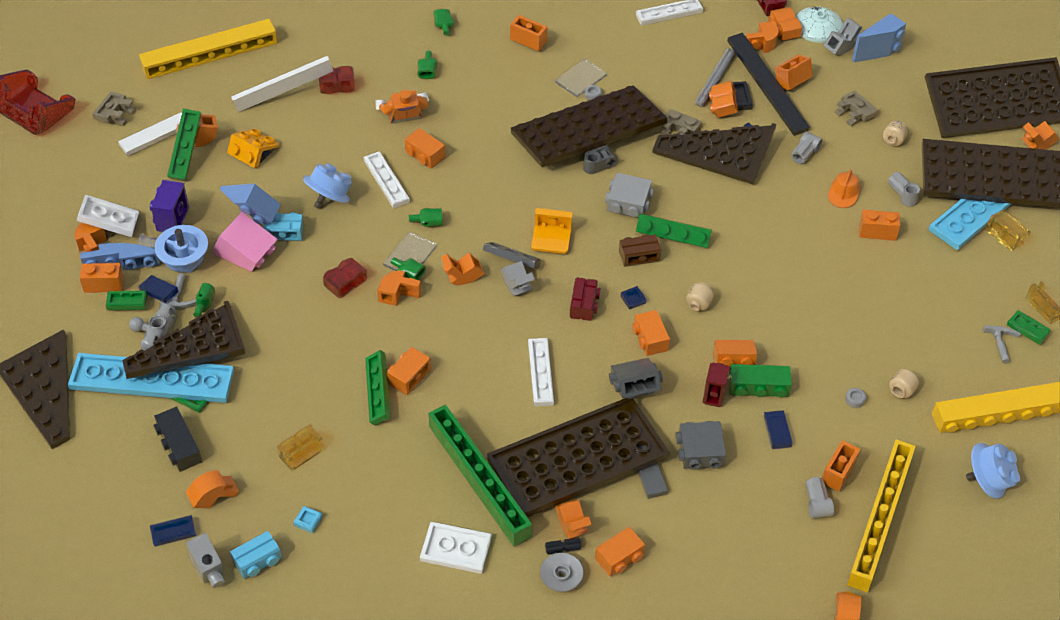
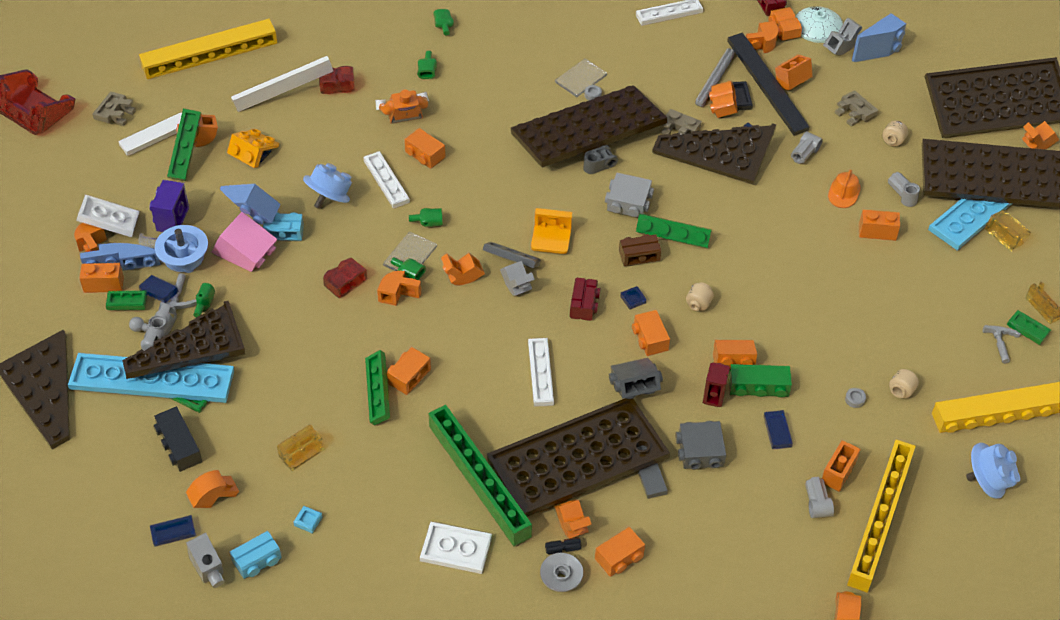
(528, 32): orange brick -> none

